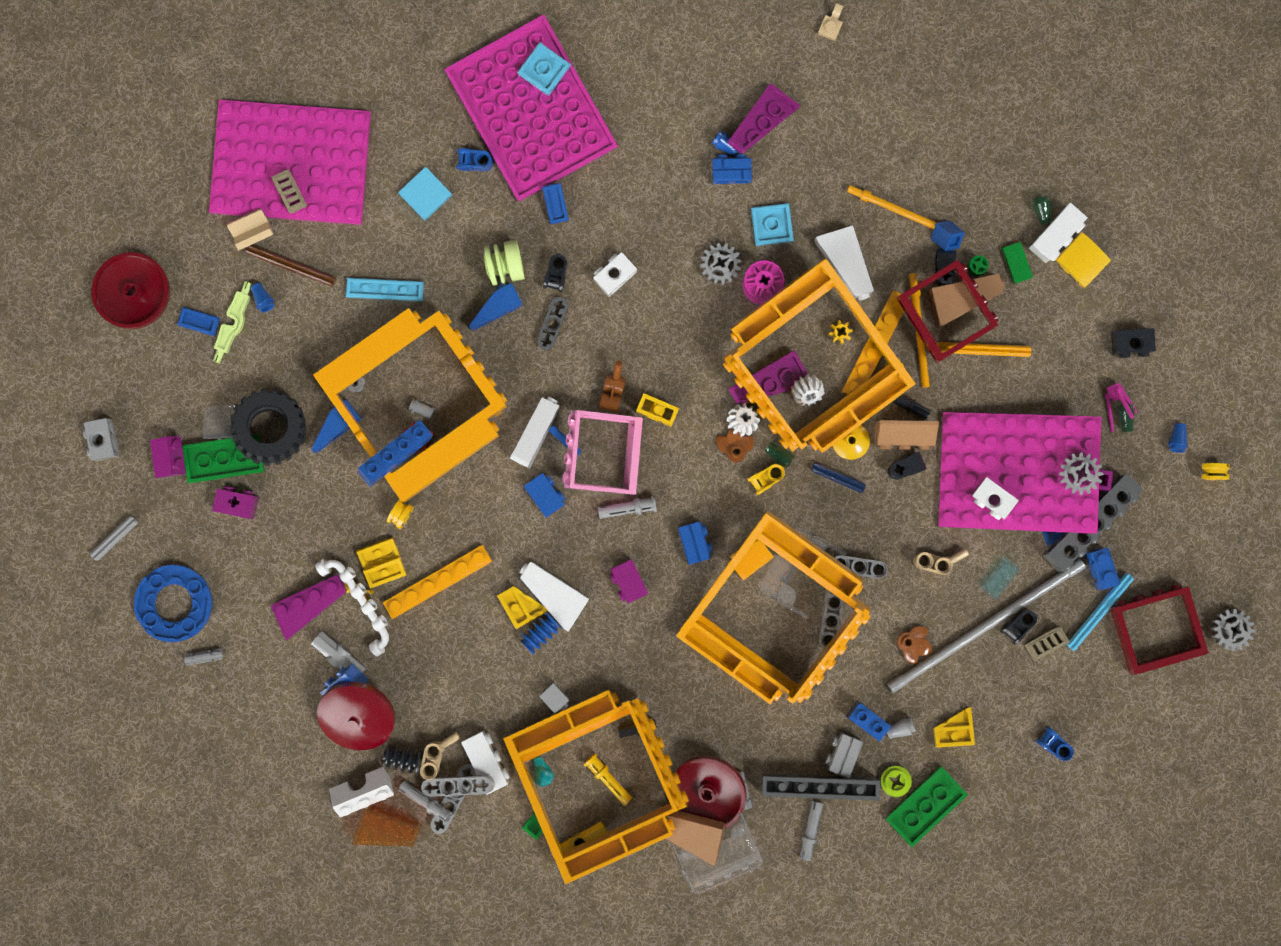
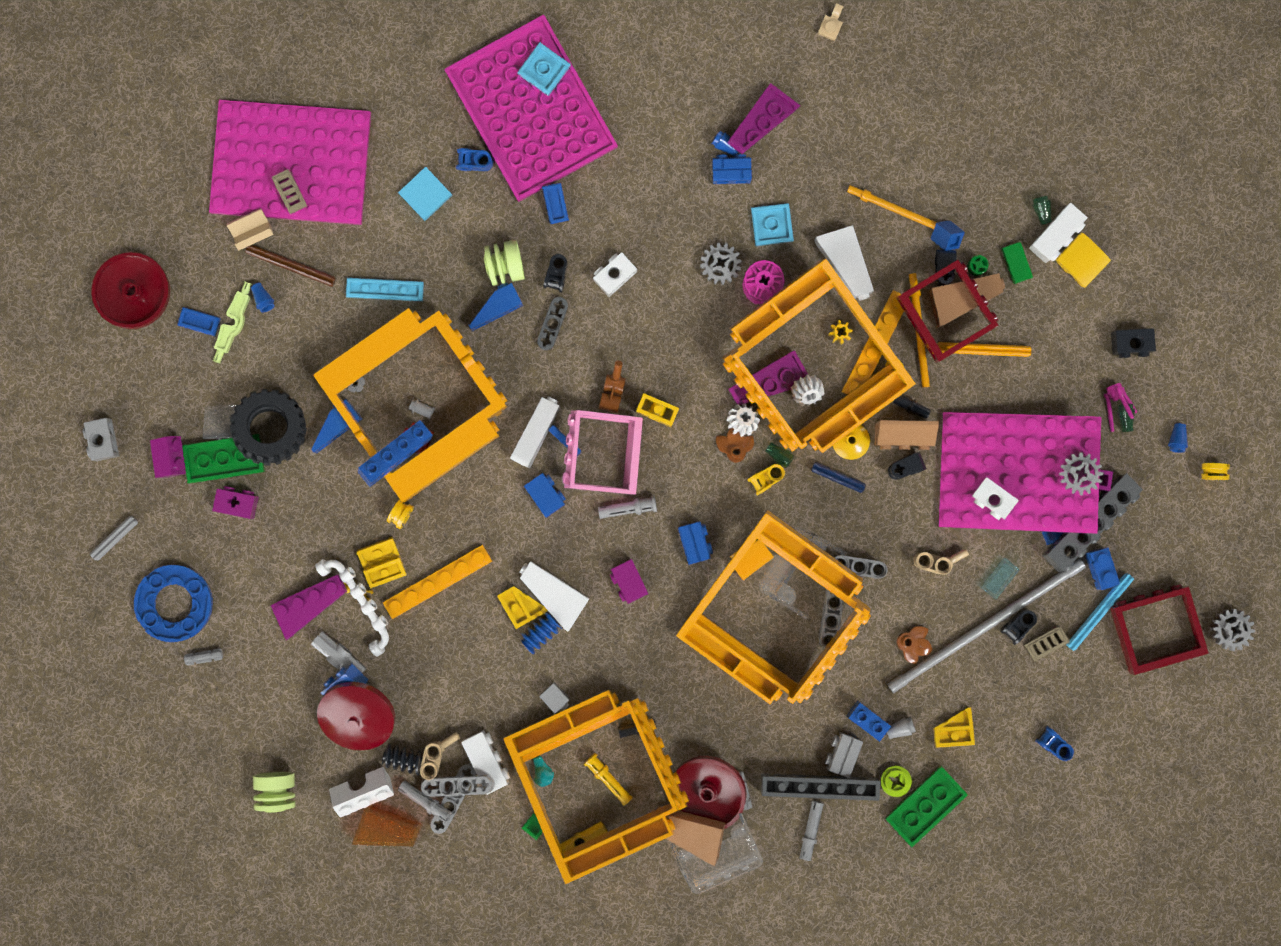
(274, 791): none -> yellowish green wheel

